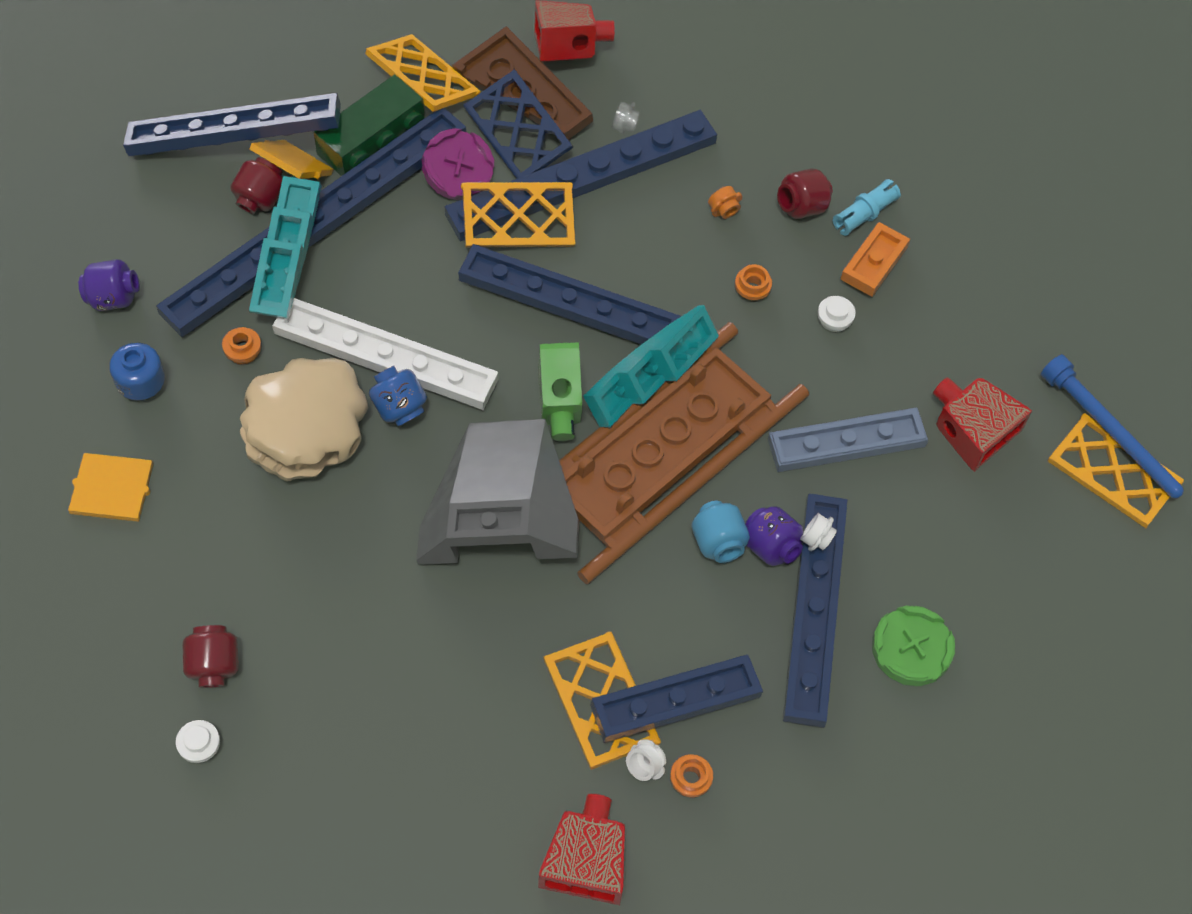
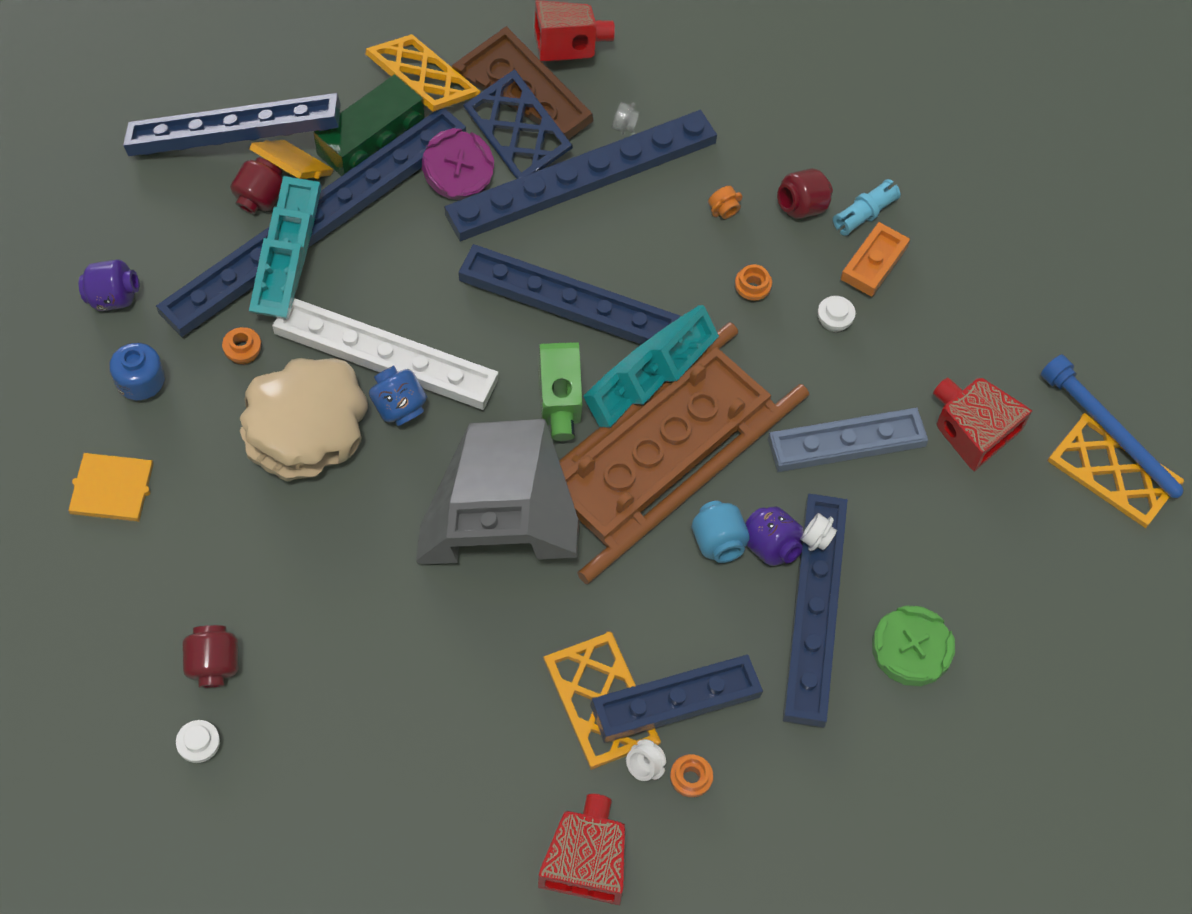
(501, 238): light orange window -> none

